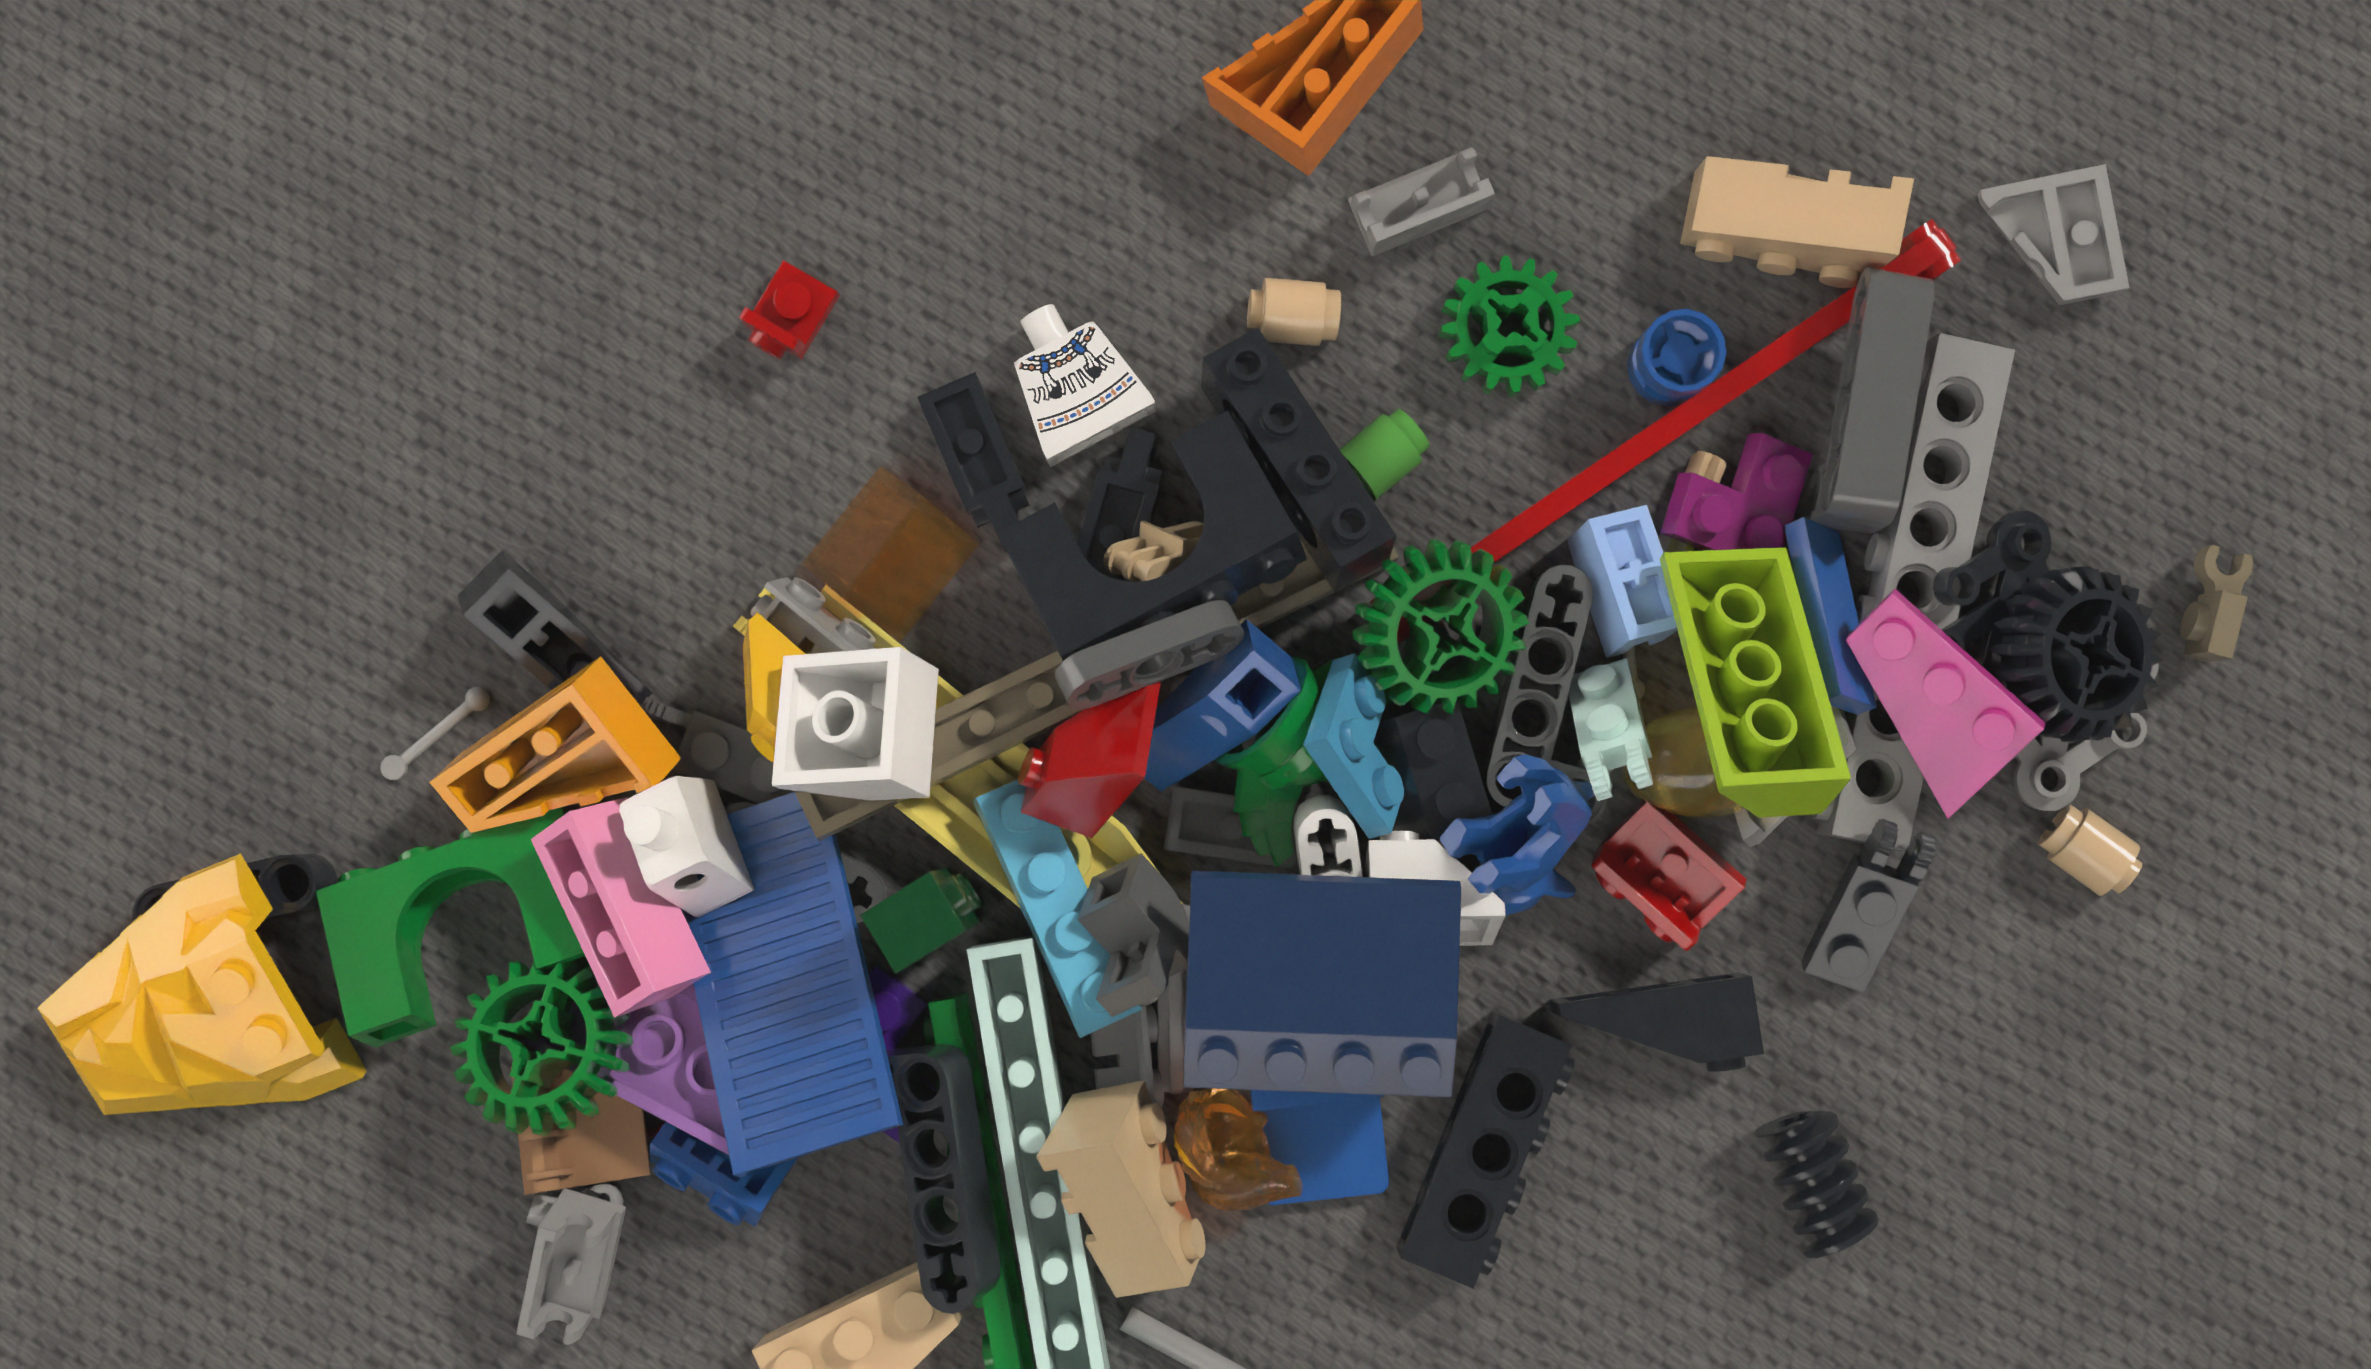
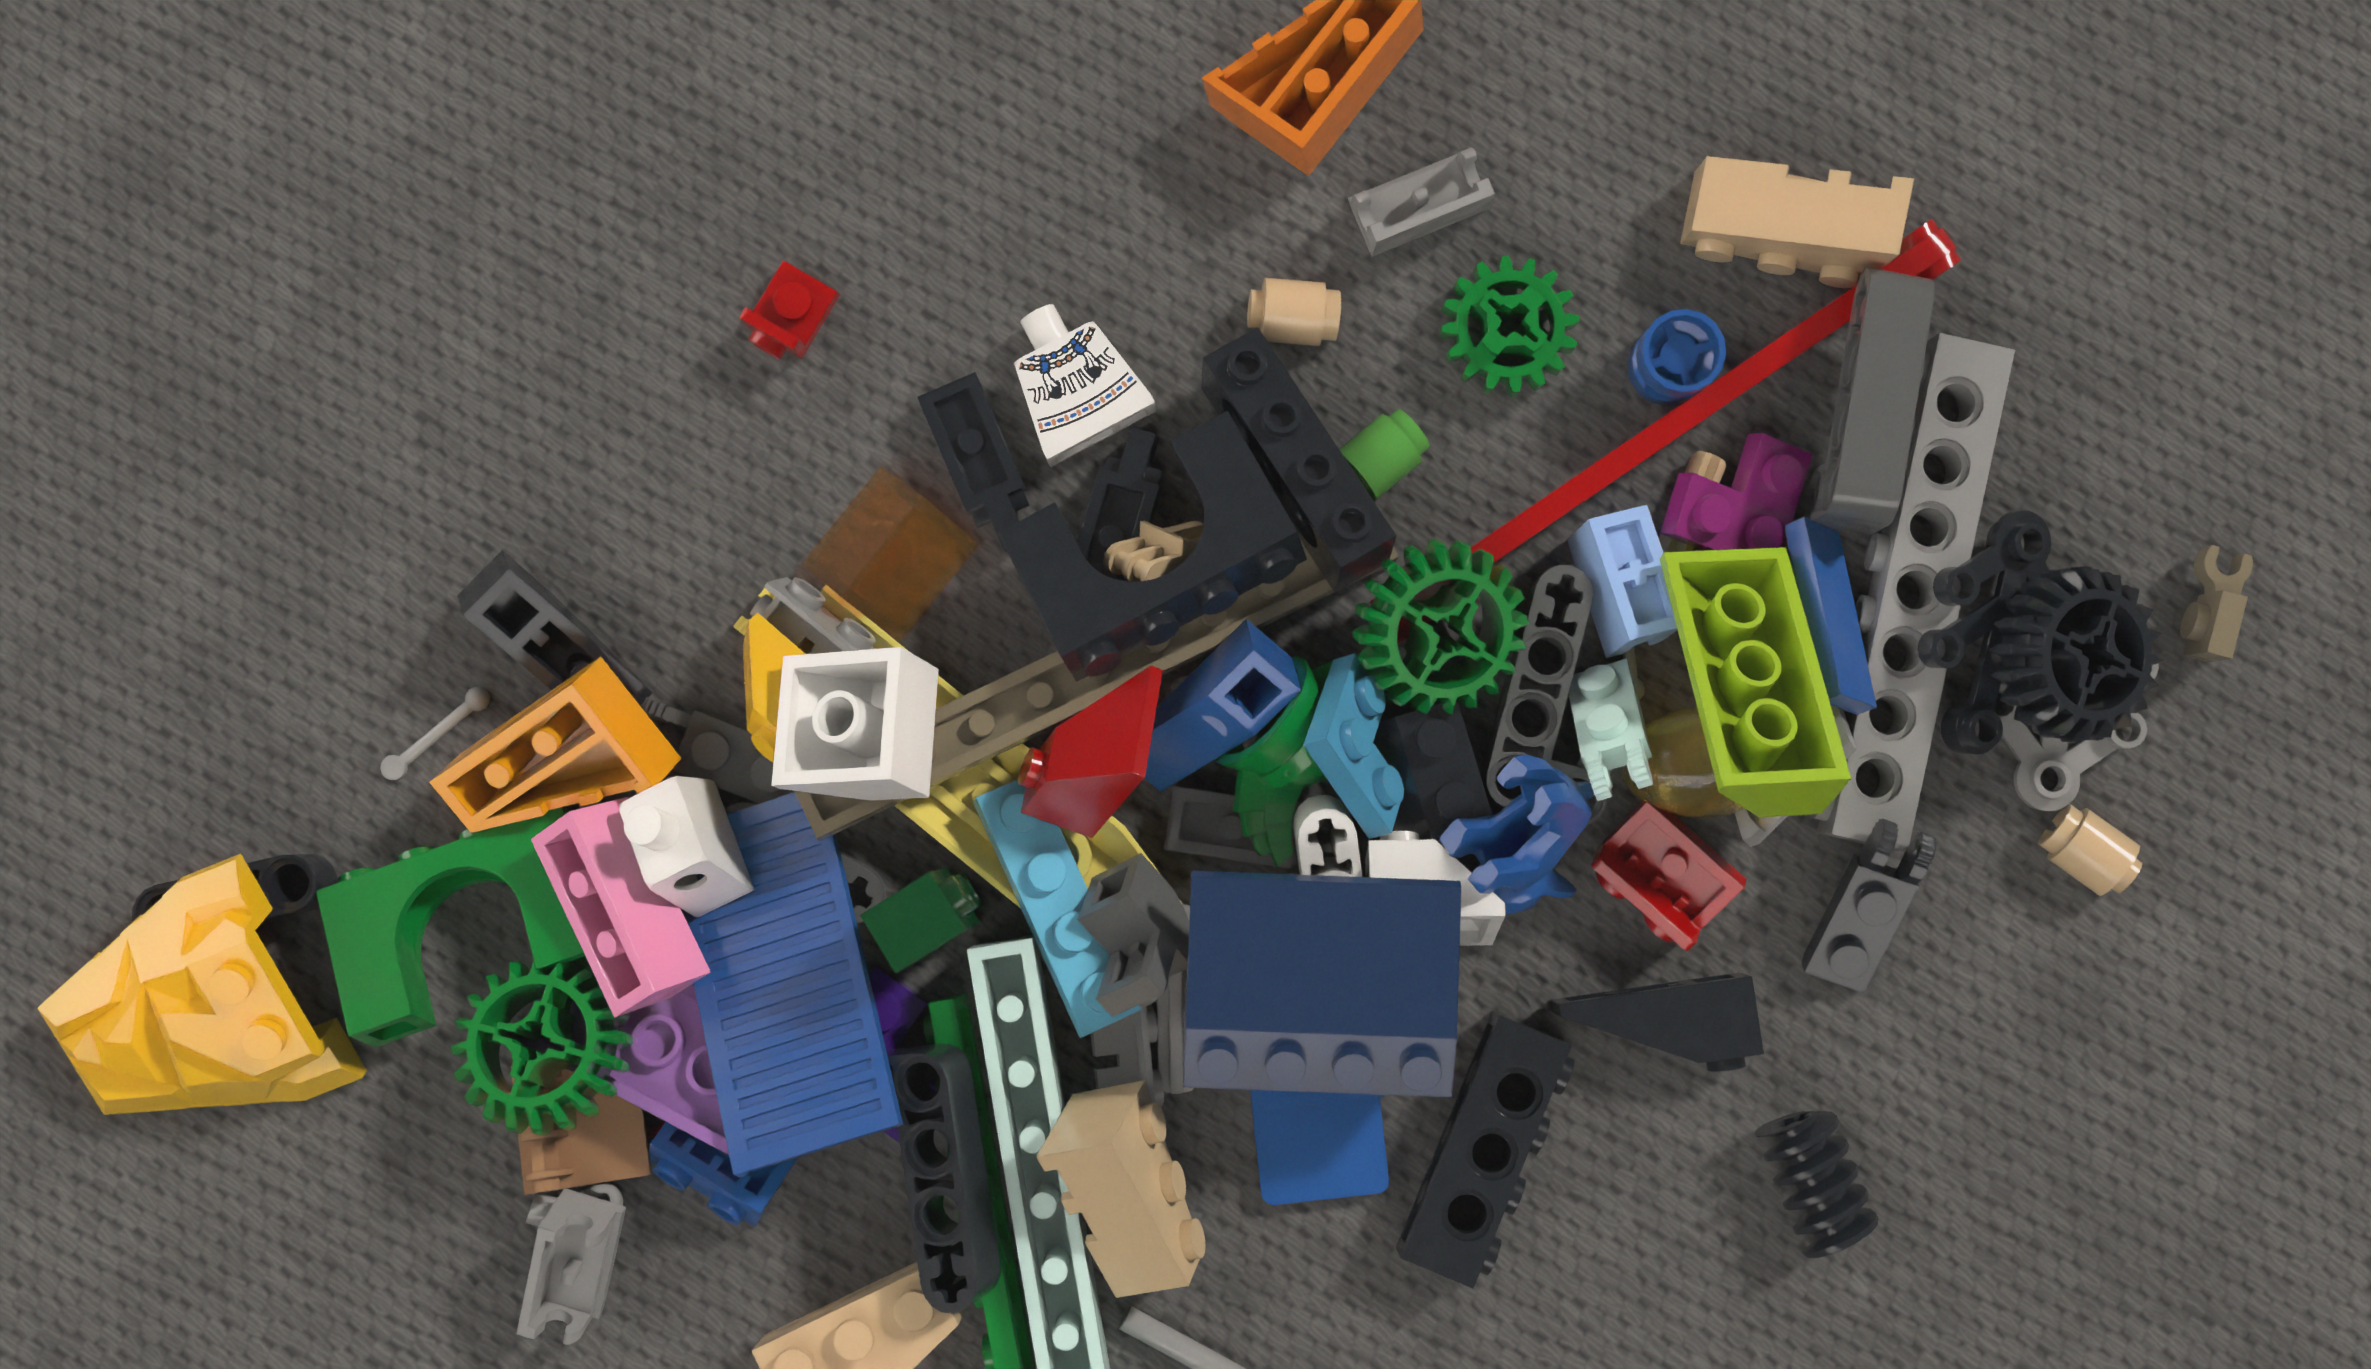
(1149, 654): dark grey beam -> none
(1228, 1152): clear orange hair -> none
(1941, 701): dark pink wing -> none
(2063, 232): light grey wing -> none

